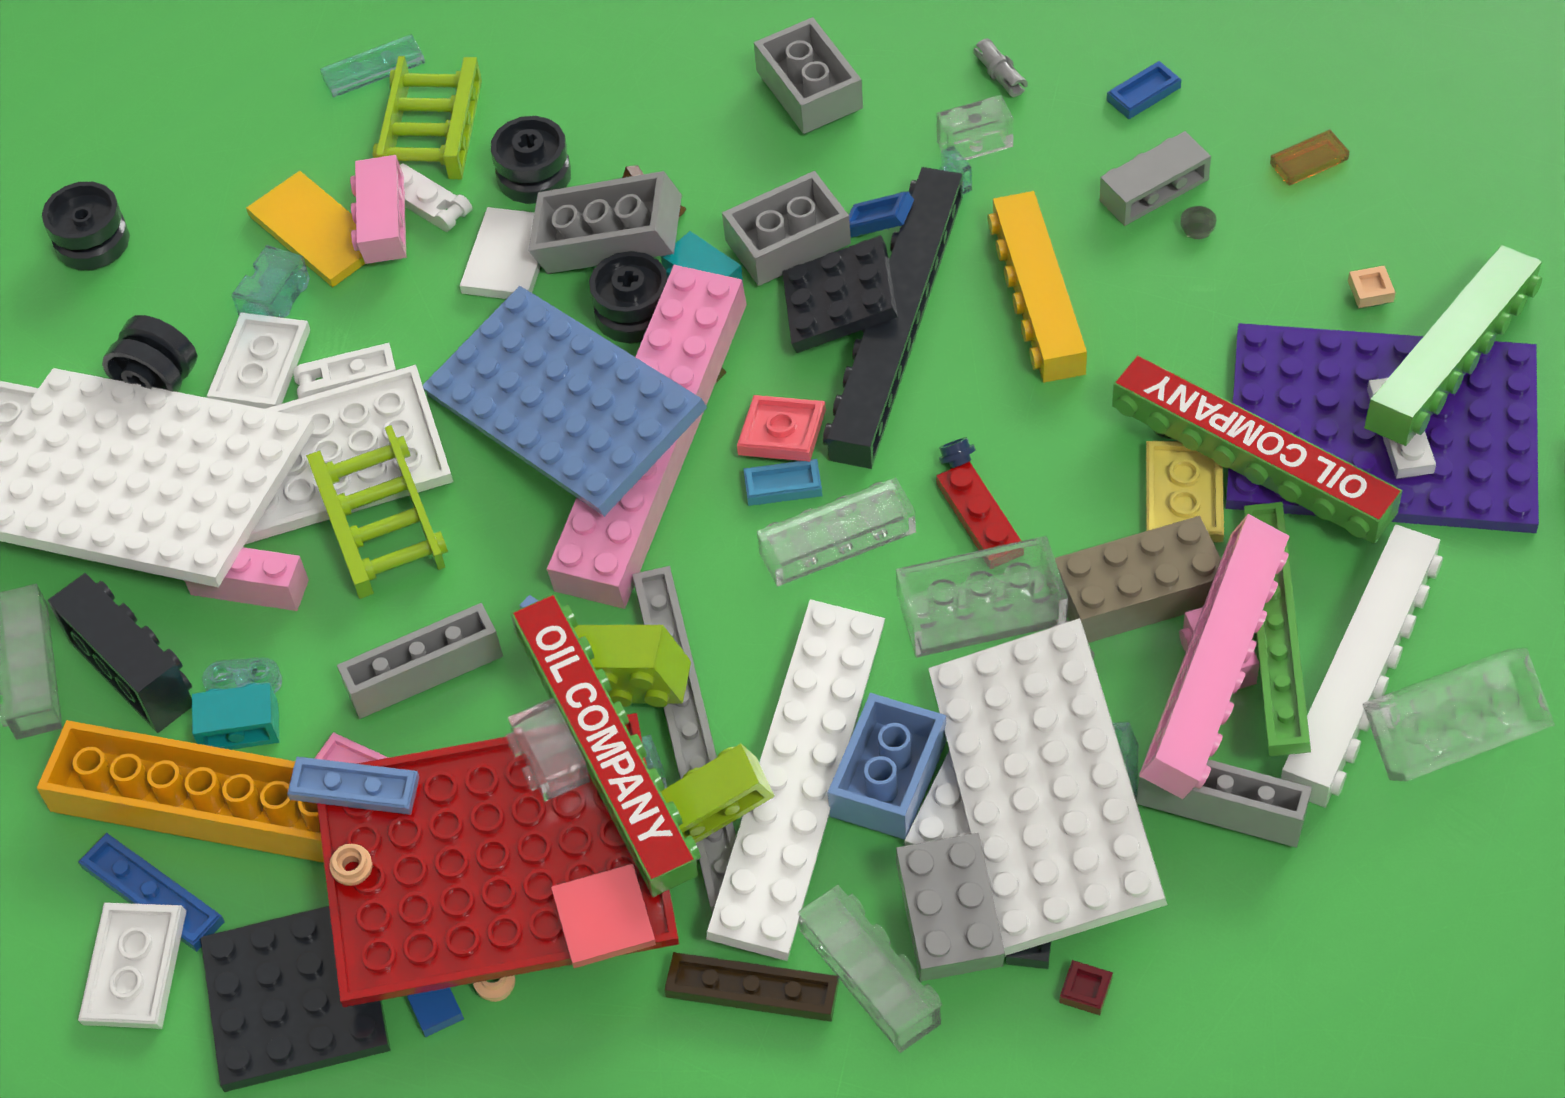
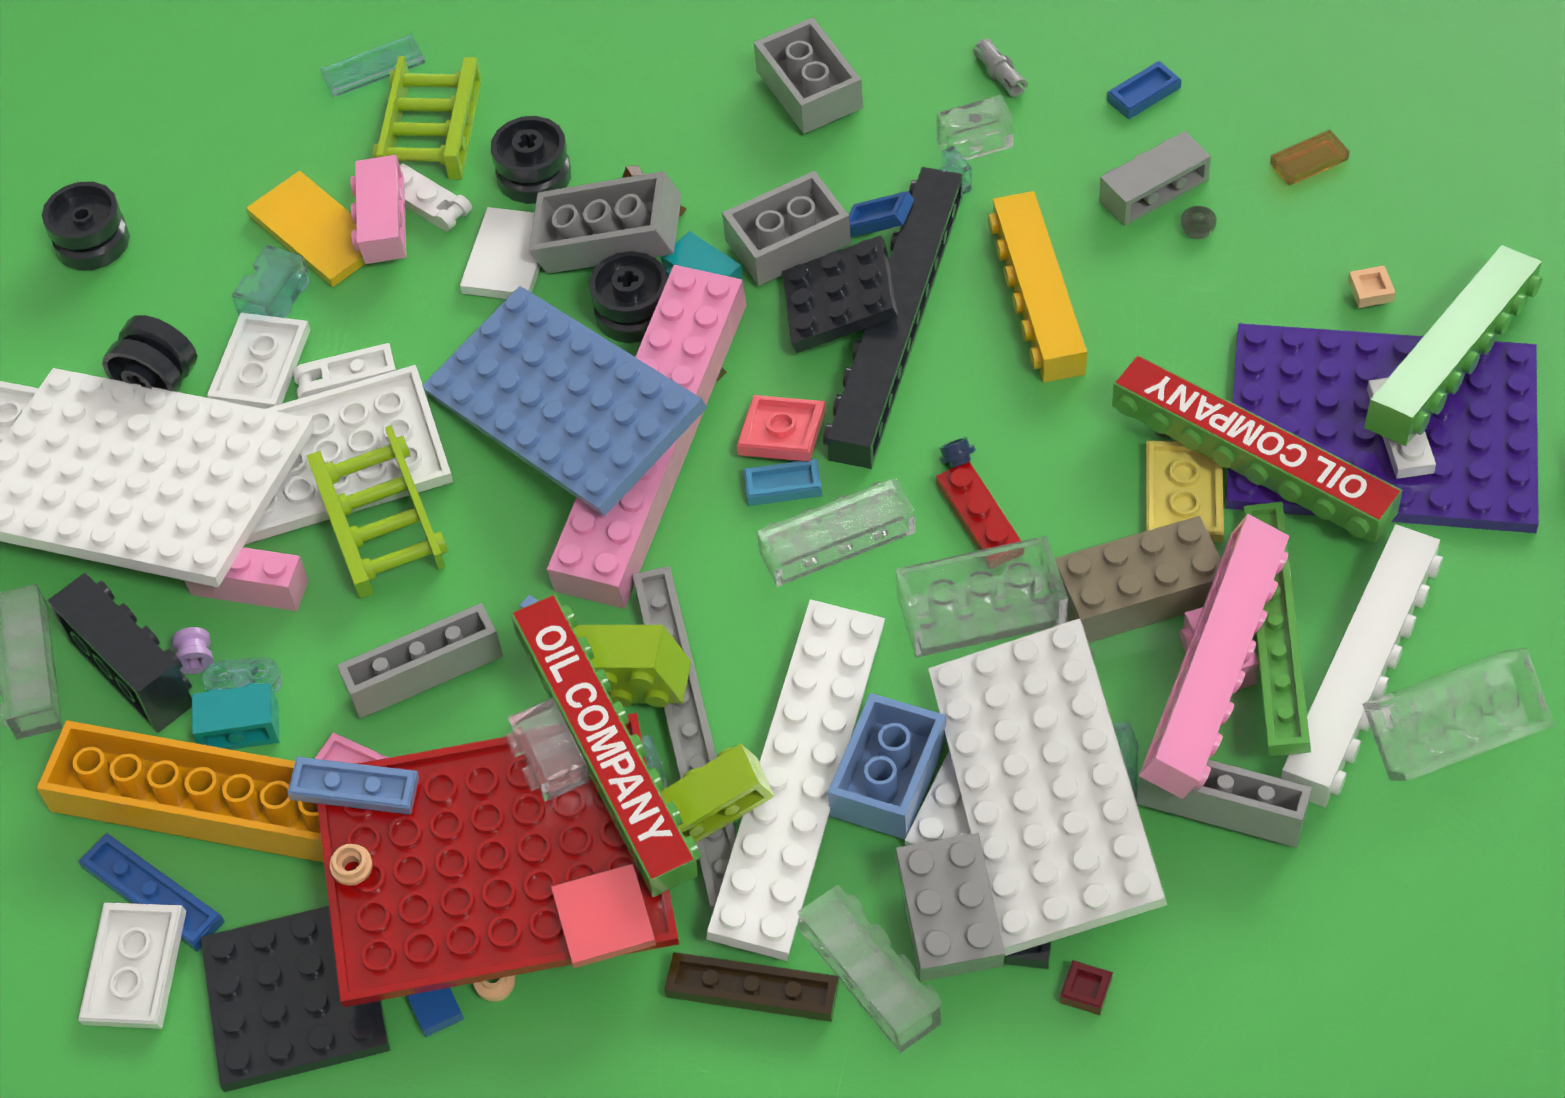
(193, 649): none -> lavender wheel

